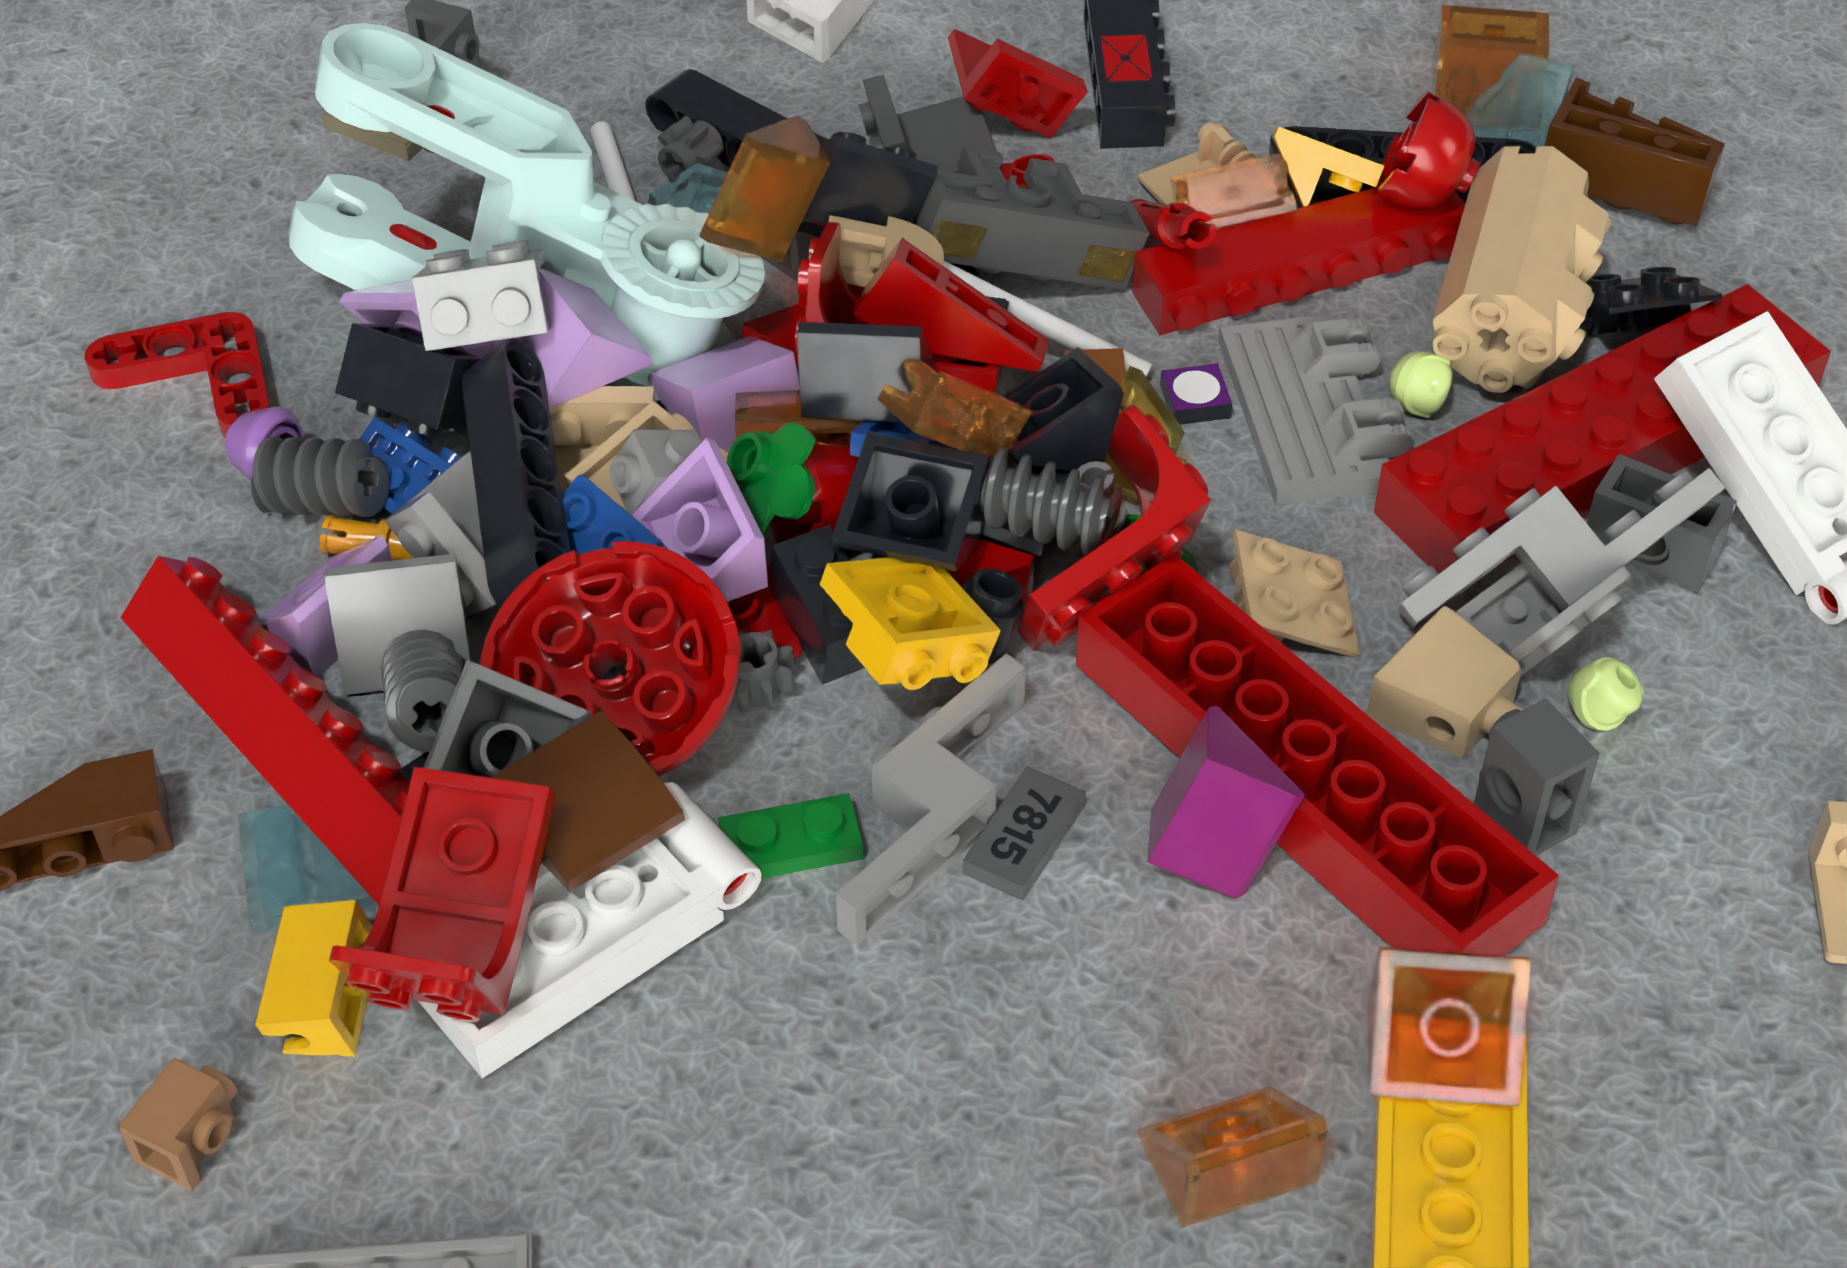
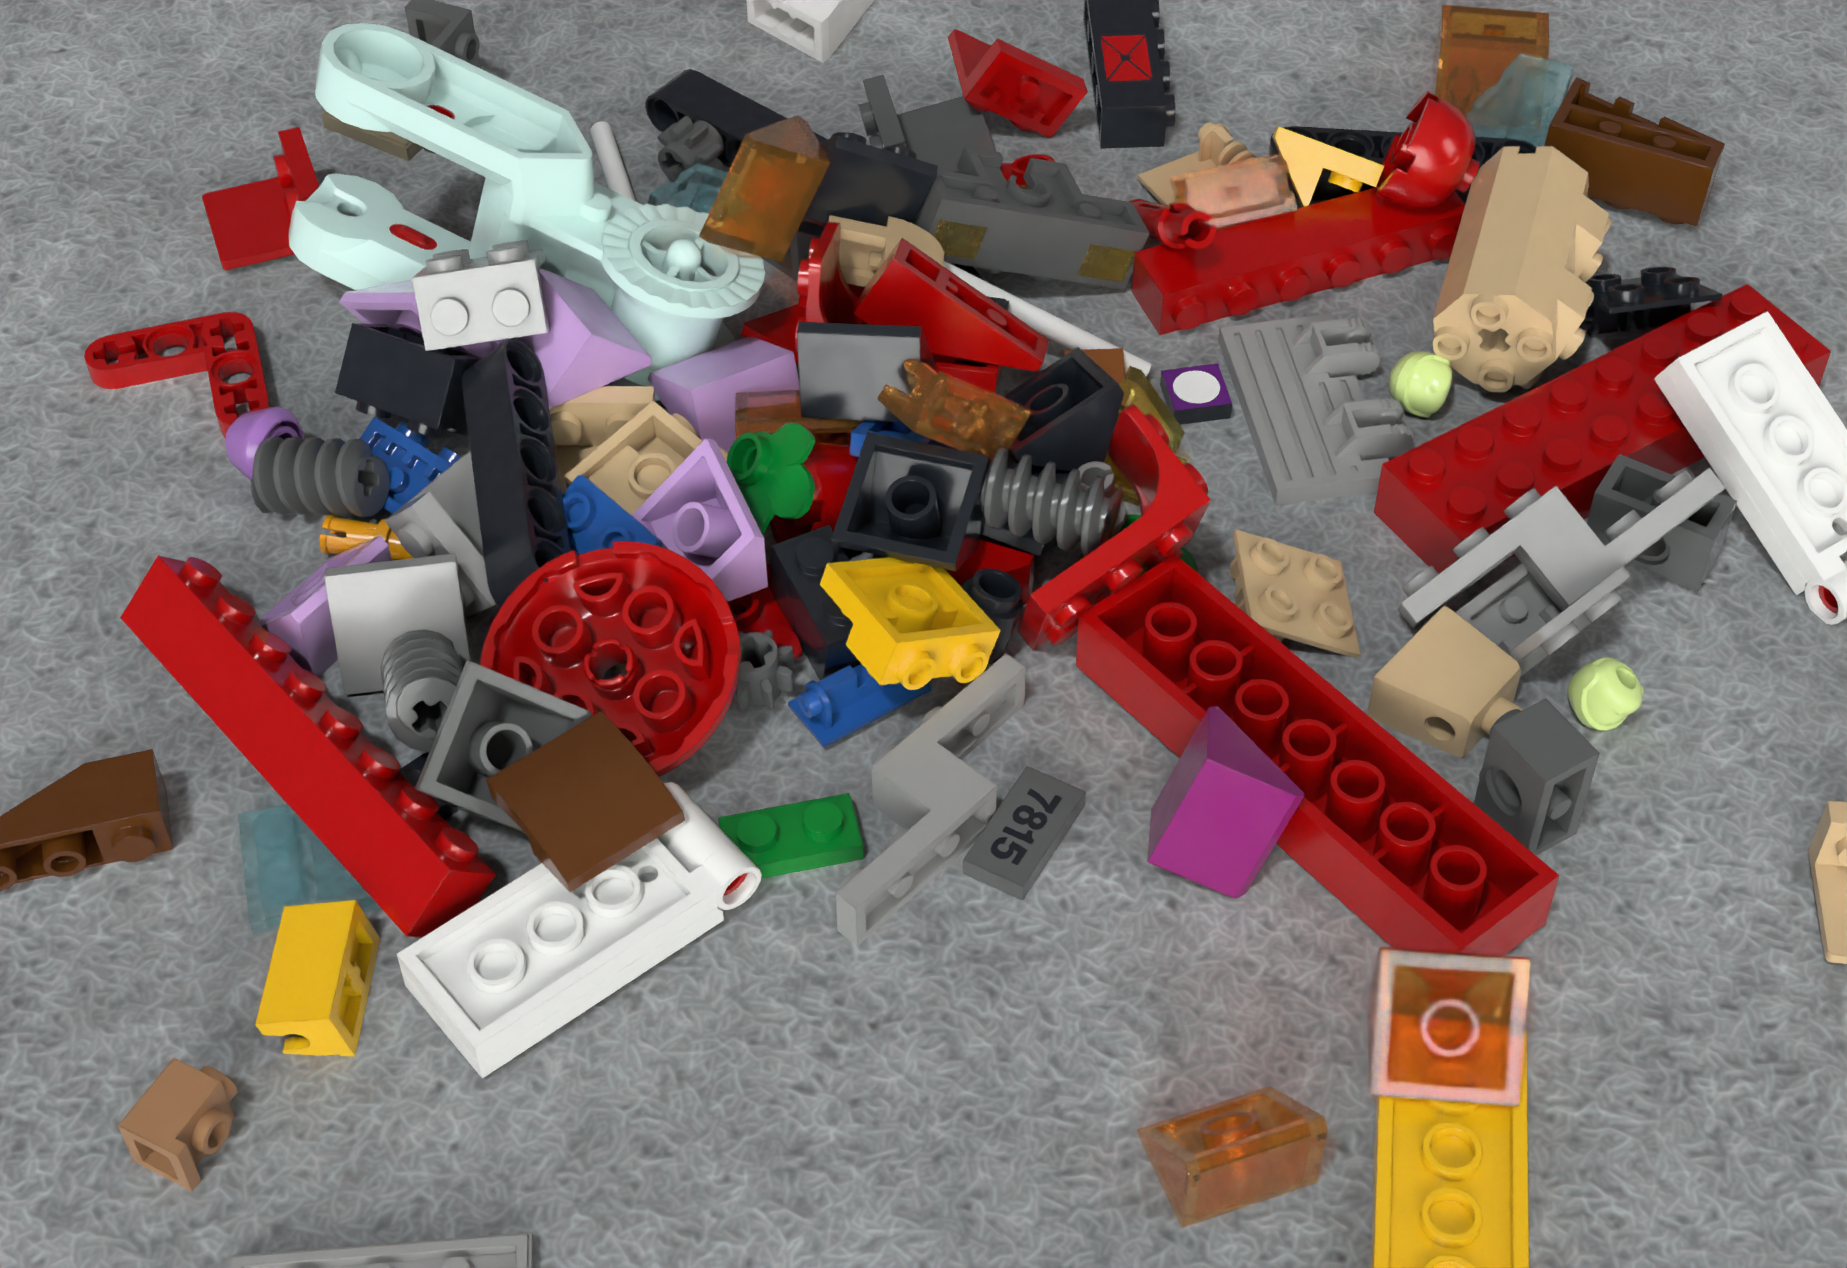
(255, 218): none -> red bracket
(454, 896): red bracket -> none
(648, 461): light grey bracket -> none
(848, 702): none -> blue hinge

